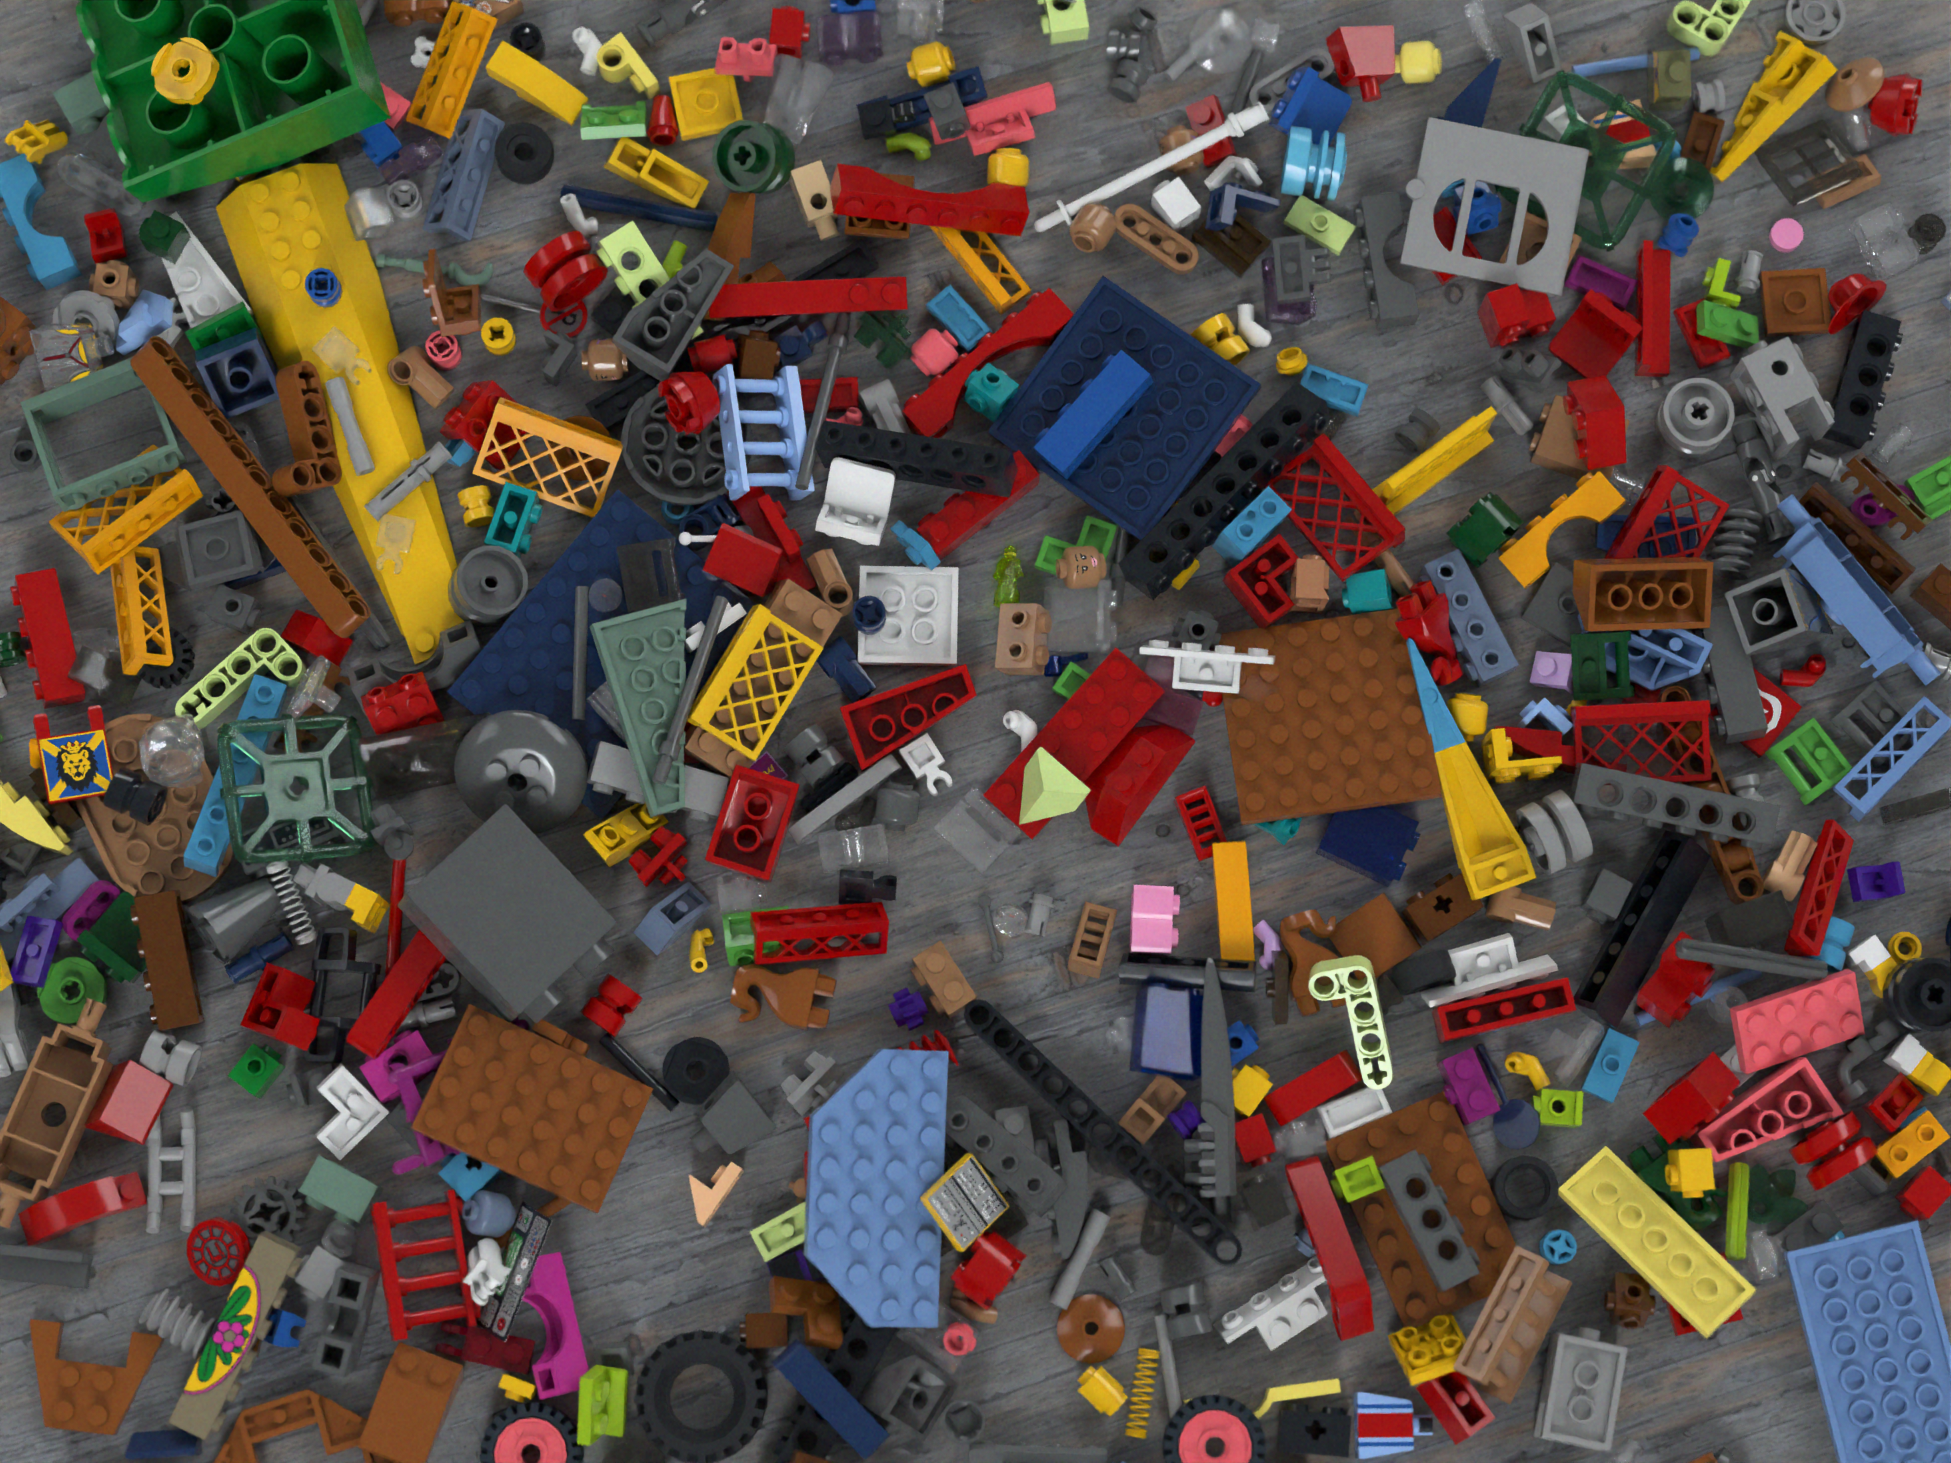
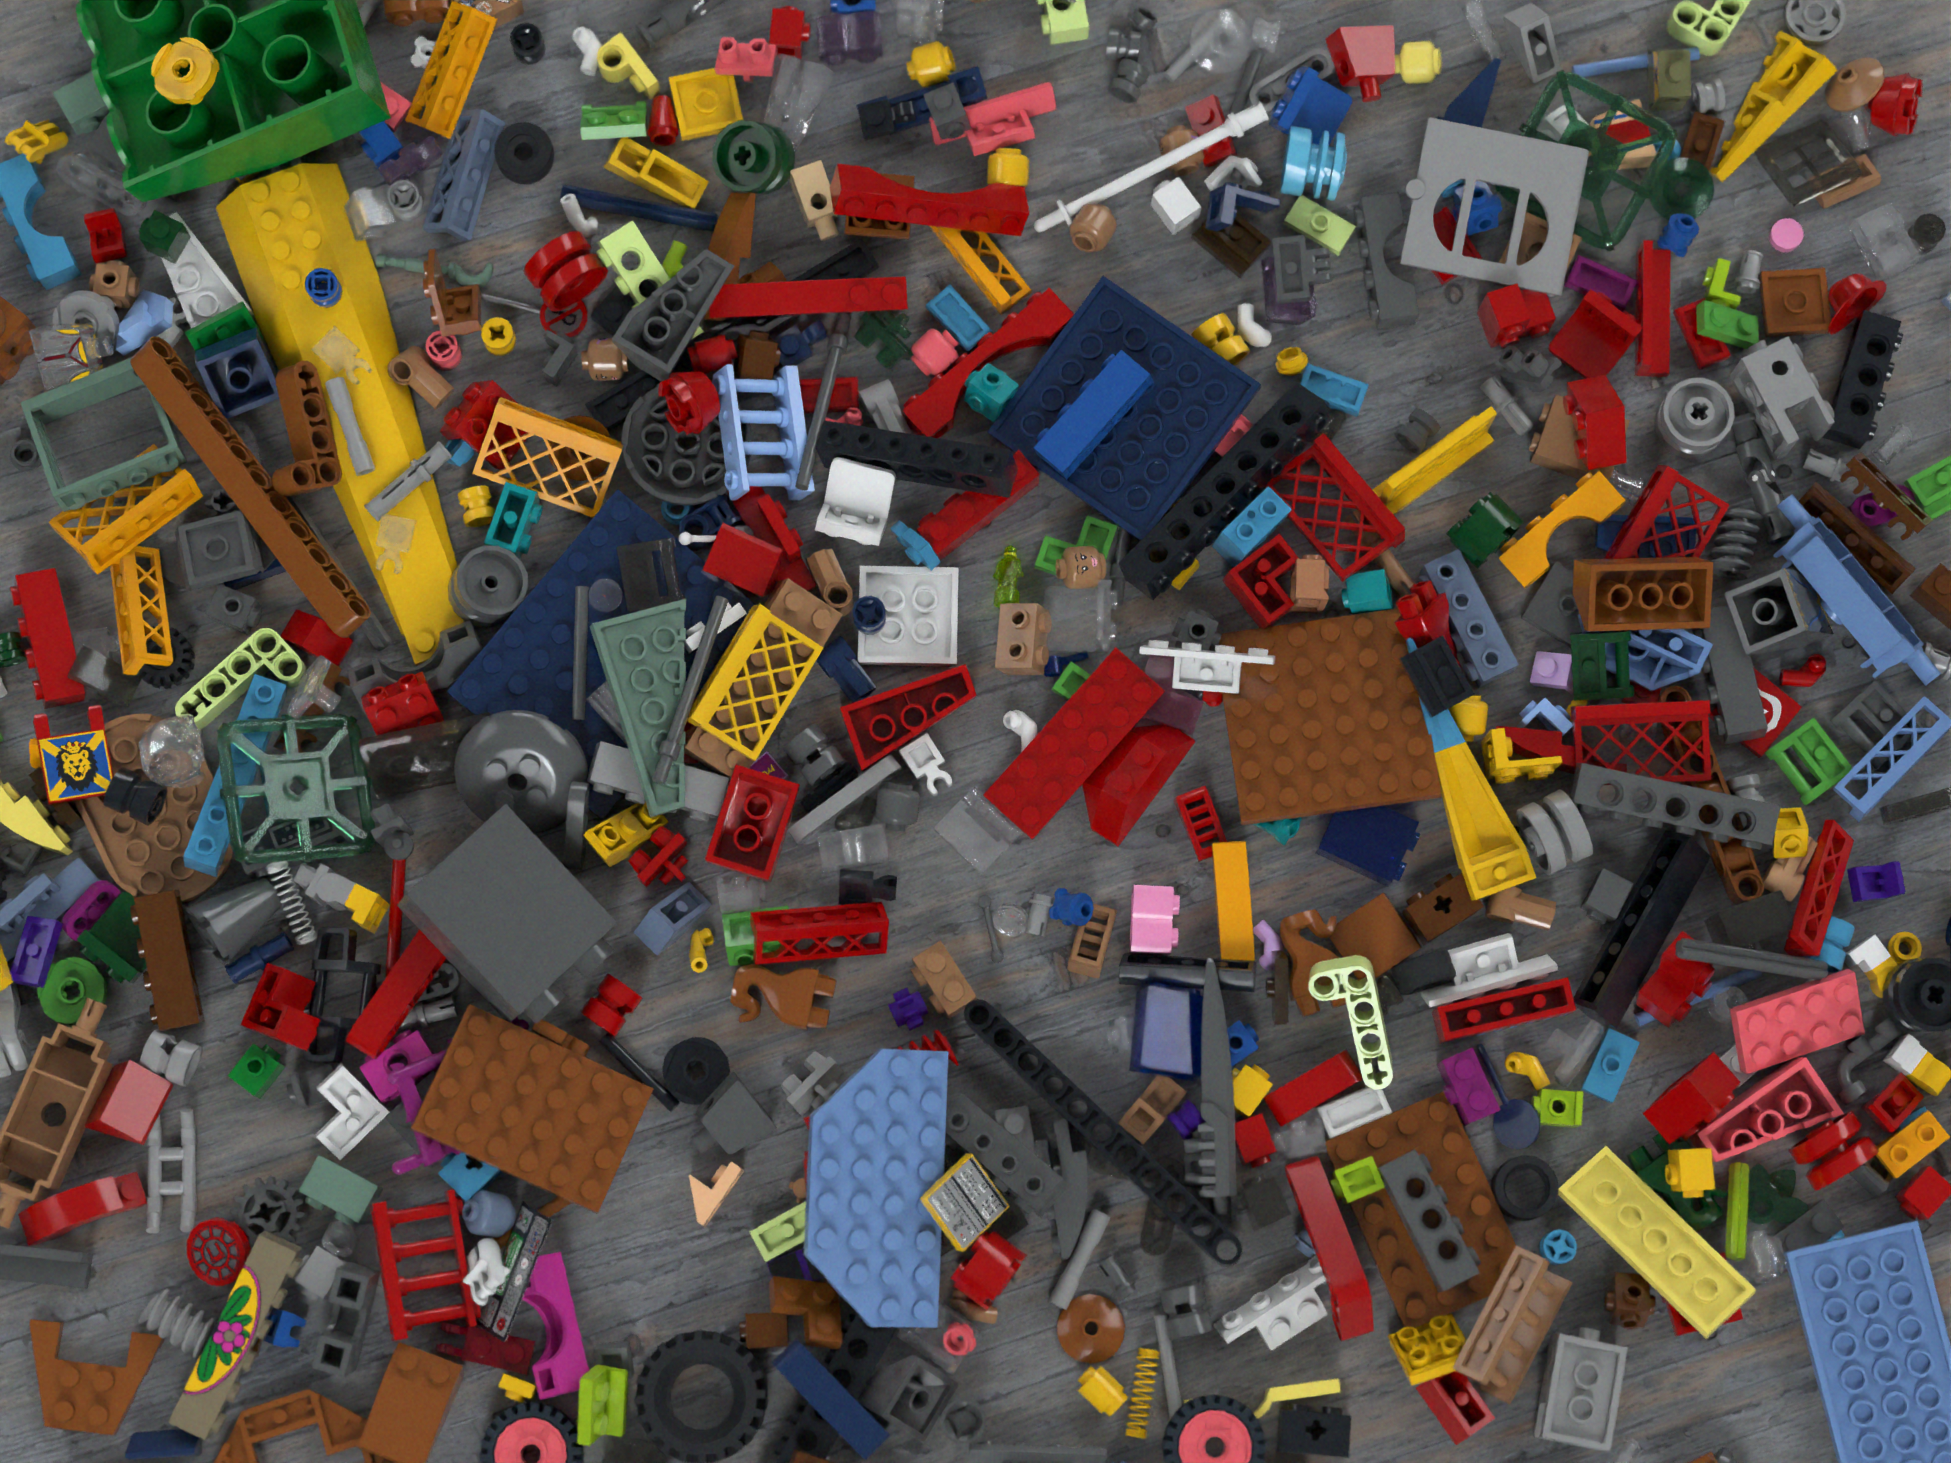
(536, 83): yellow slope -> none
(576, 825): none -> dark grey beam
(910, 141): lime arm -> none
(1049, 789): yellowish green slope -> none
(1071, 908): none -> blue brick
(1148, 227): medium nougat plate -> none
(1386, 1425): torso -> none
(1436, 676): none -> black plate
(1790, 834): none -> yellow bracket

